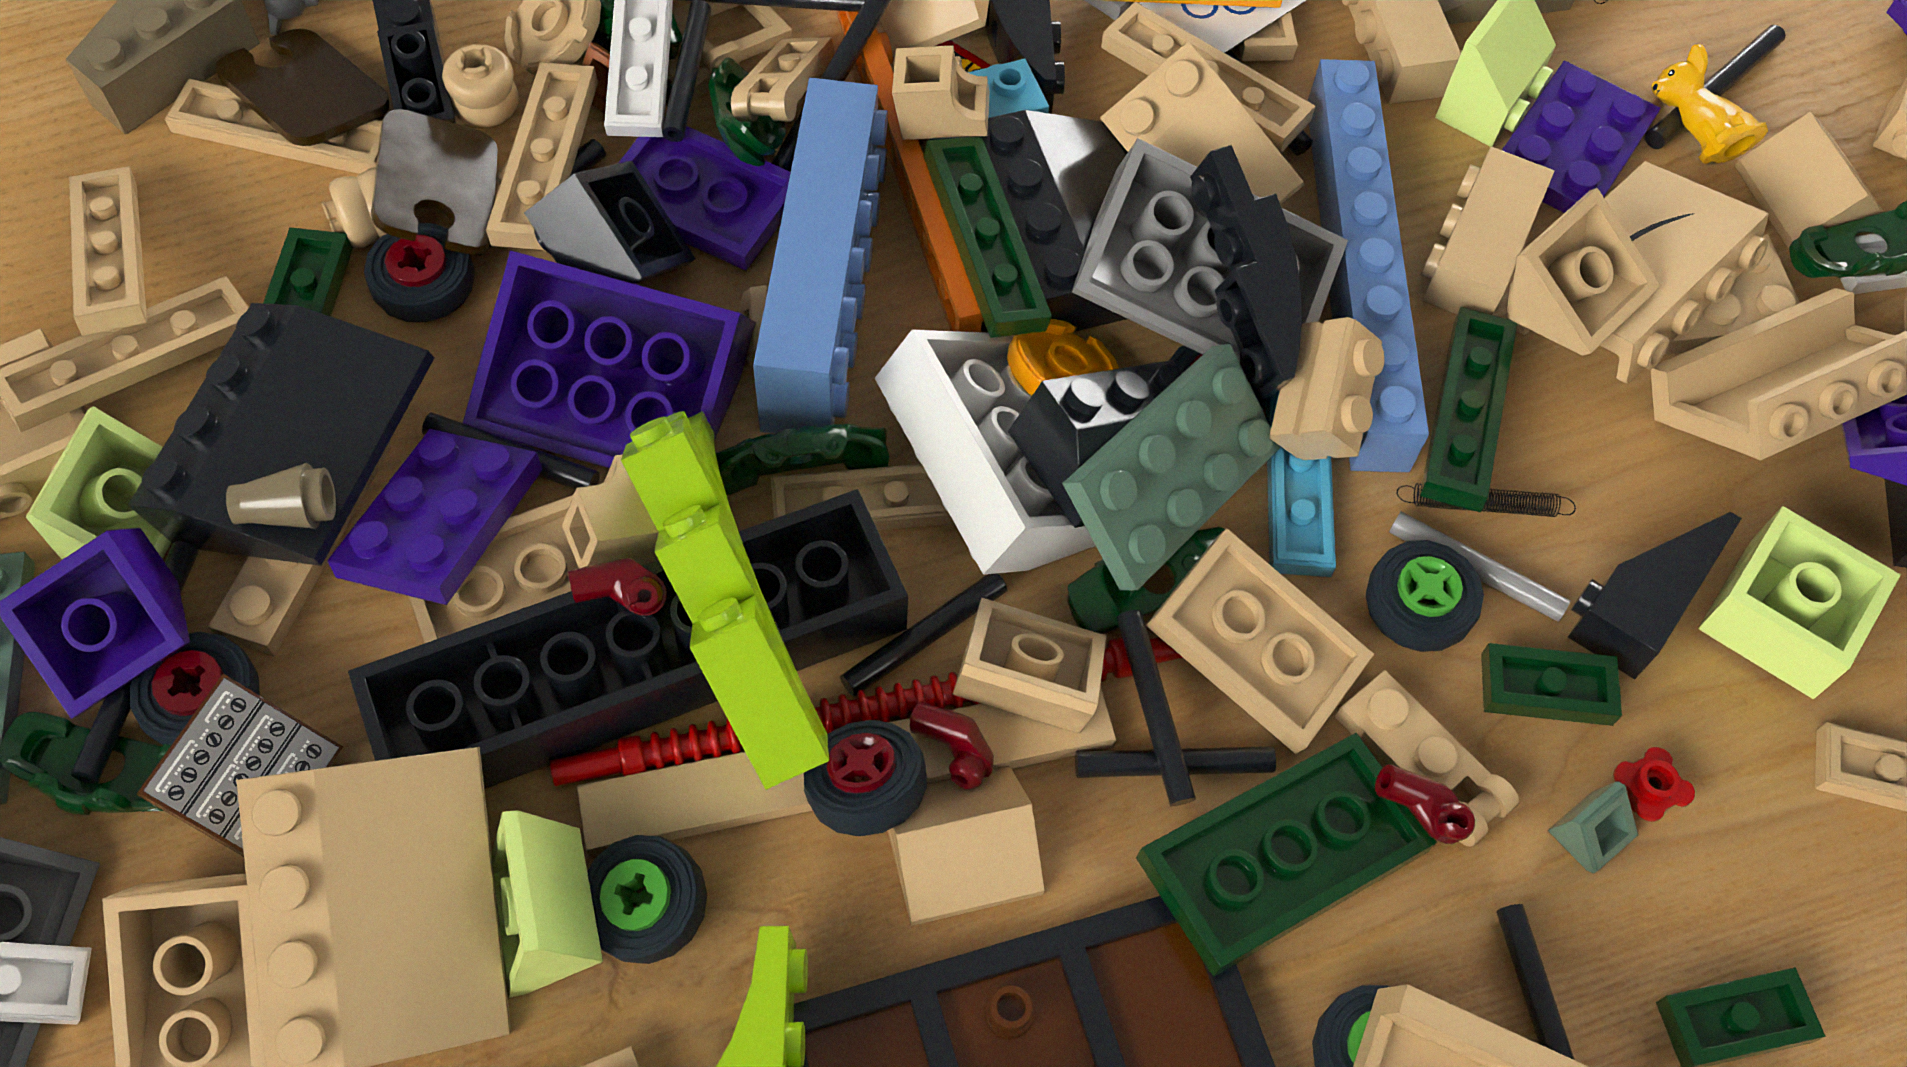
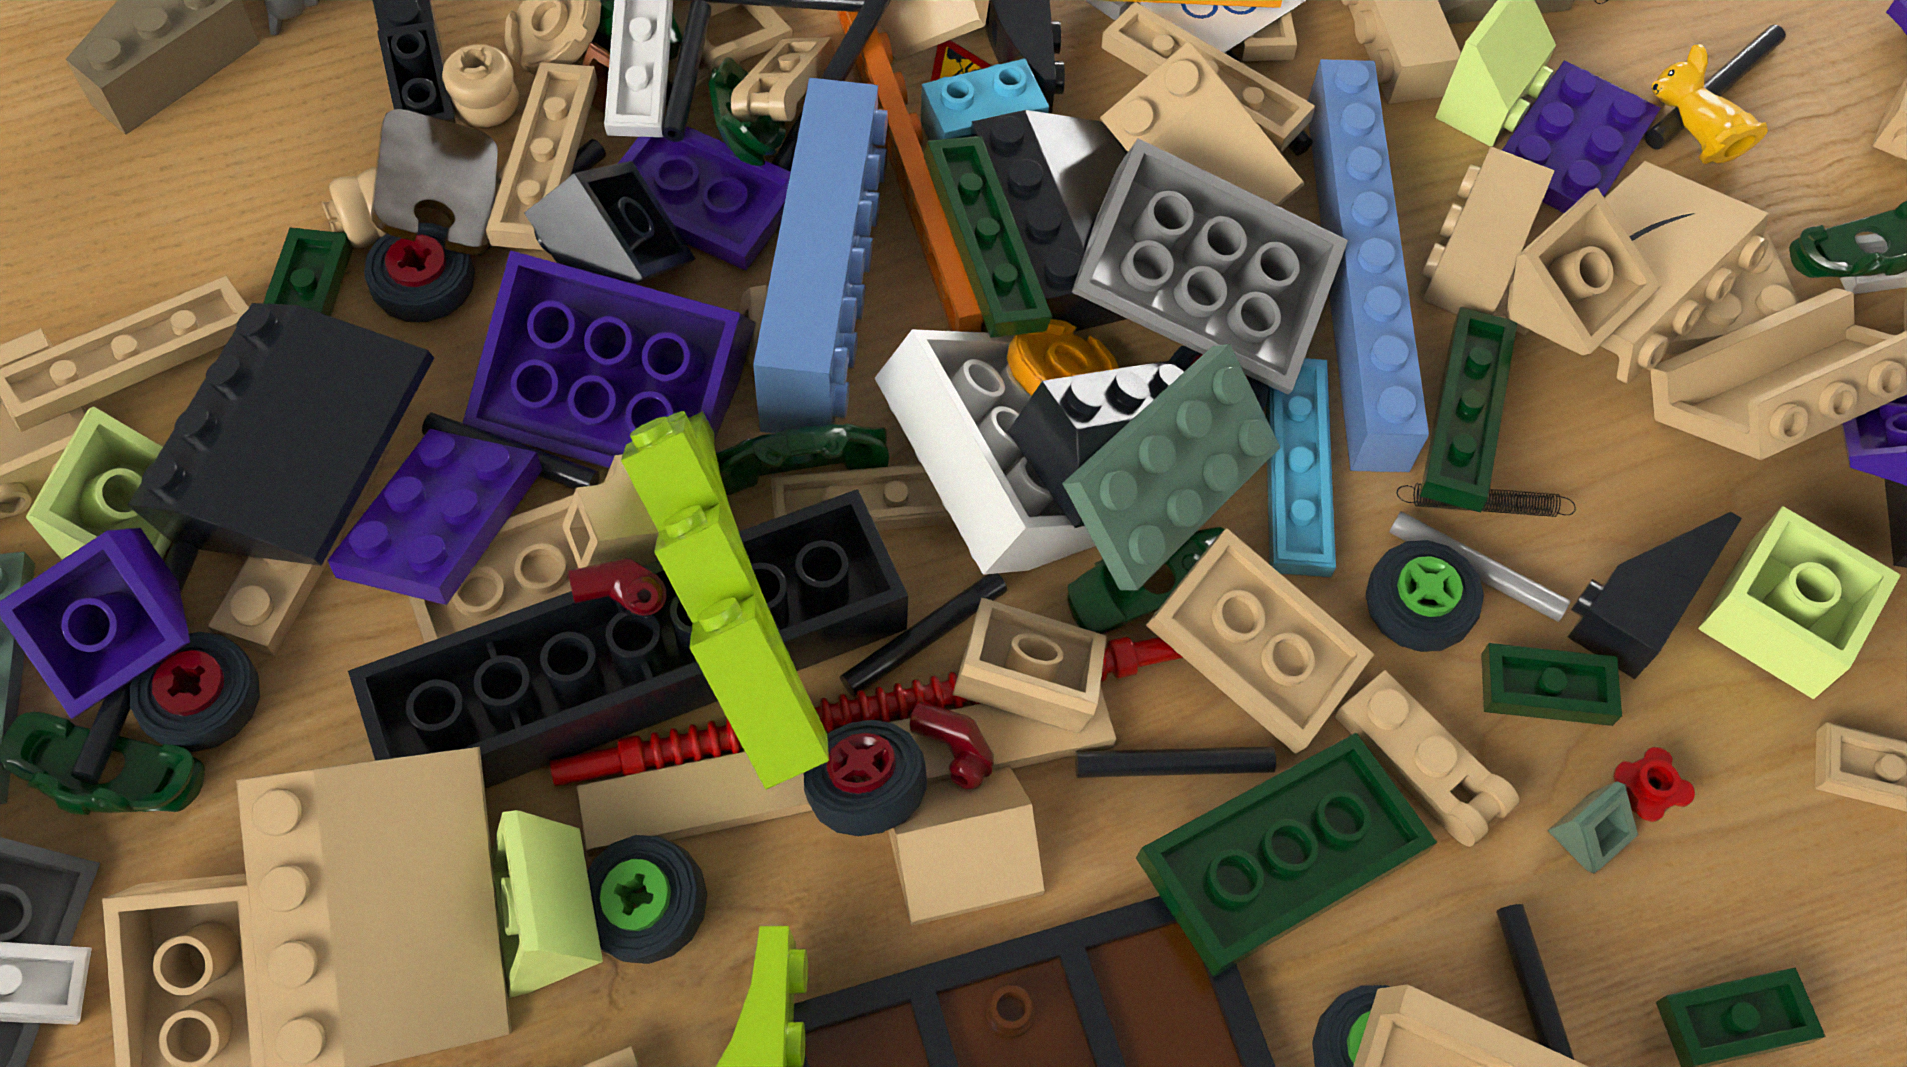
(106, 252): tan plate -> none
(220, 116): tan tile -> none
(225, 741): light grey tile -> none
(286, 498): dark tan cone -> none
(311, 95): dark brown piece -> none
(937, 95): tan brick -> none
(1156, 708): black bar -> none
(1263, 287): black slope -> none
(1330, 396): tan brick -> none
(1429, 802): dark red arm -> none
(1805, 180): tan slope -> none

